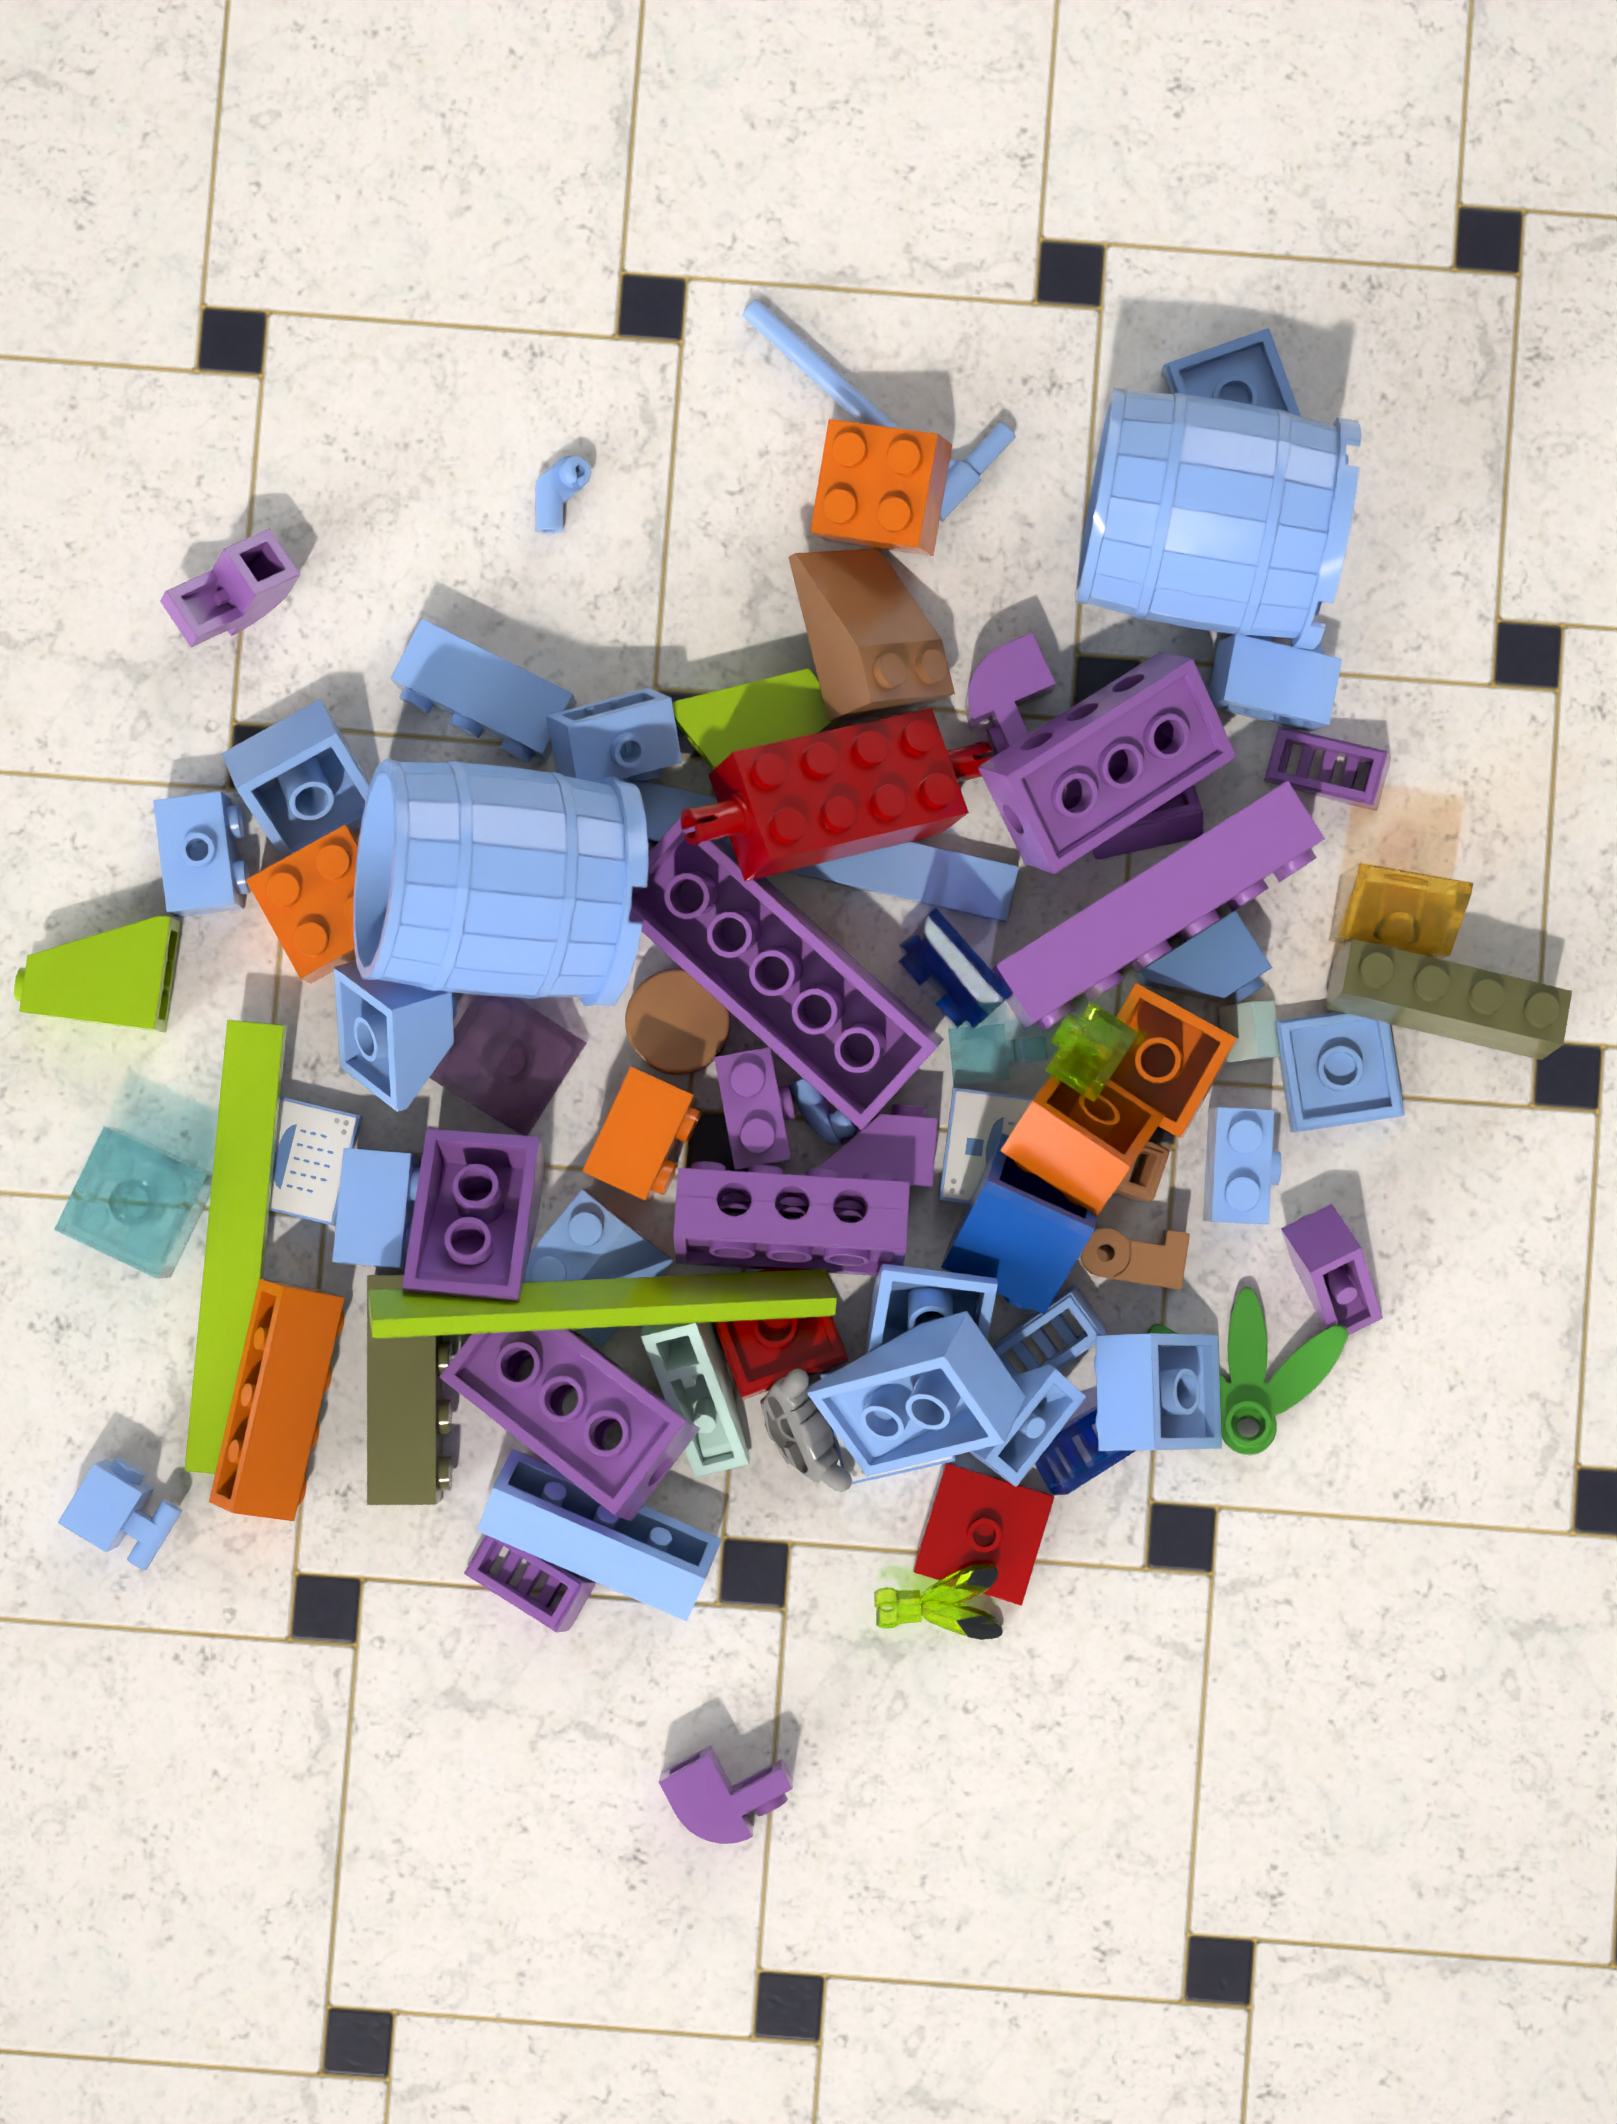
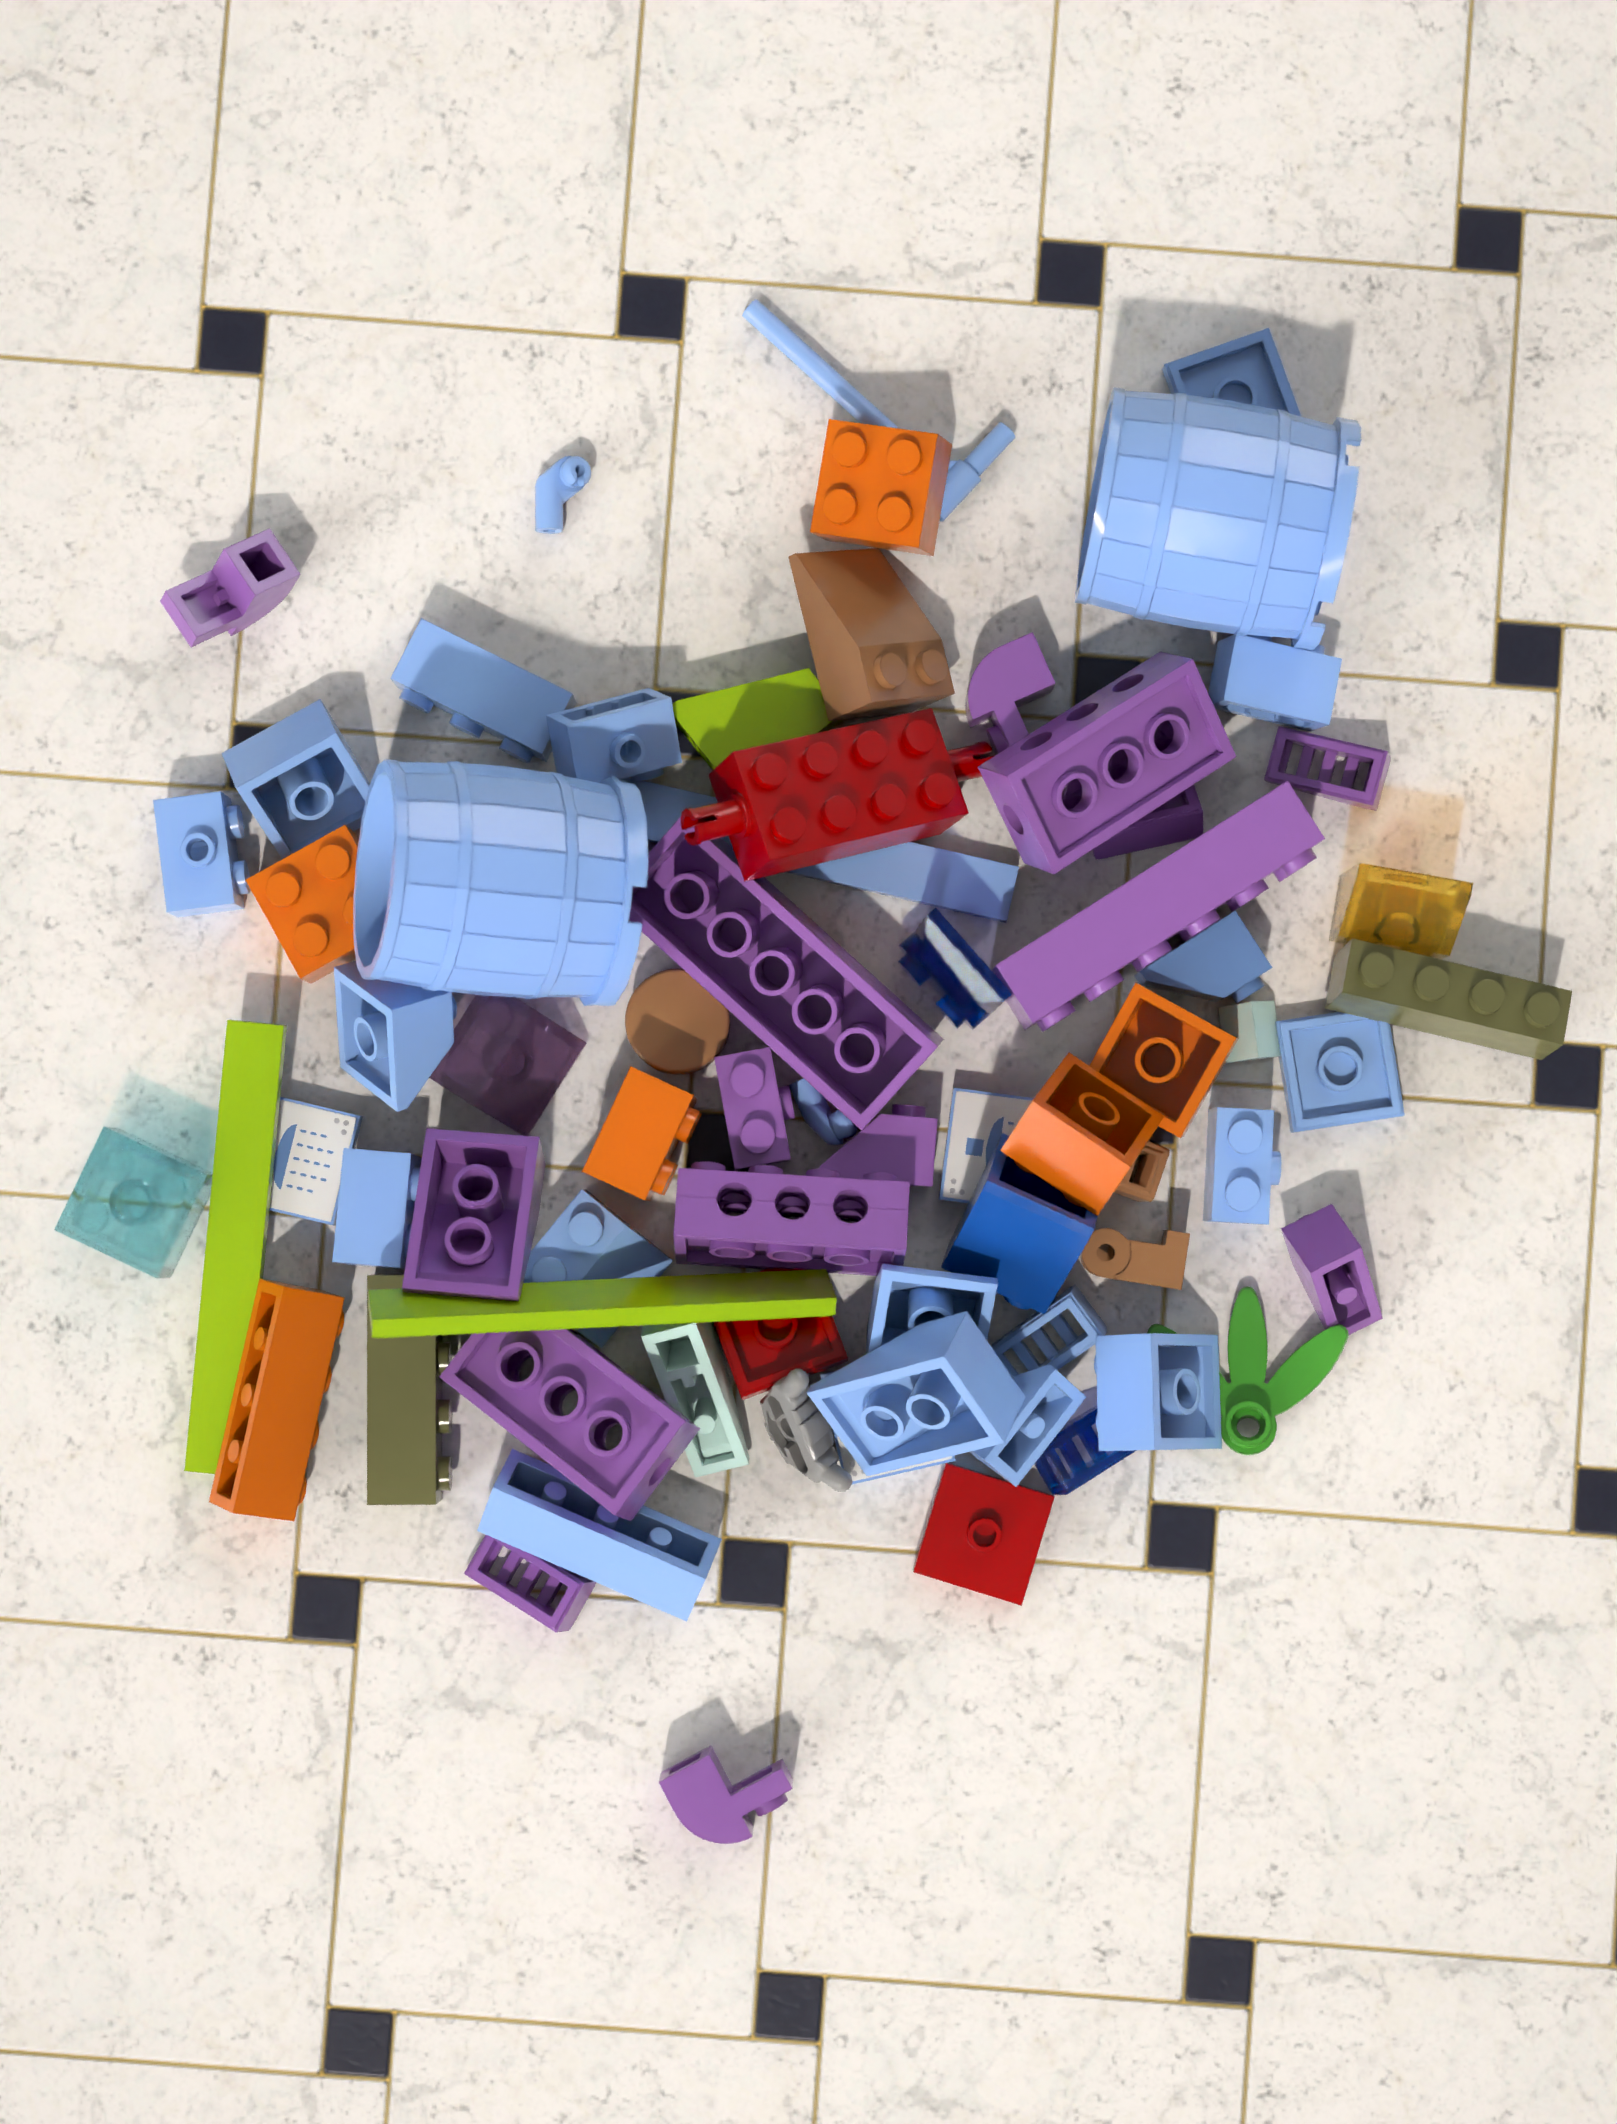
(106, 977): lime slope -> none
(111, 1506): light blue brick -> none
(943, 1604): clear neon green piece -> none
(985, 1053): clear light blue plate -> none
(1089, 1049): clear neon green brick -> none

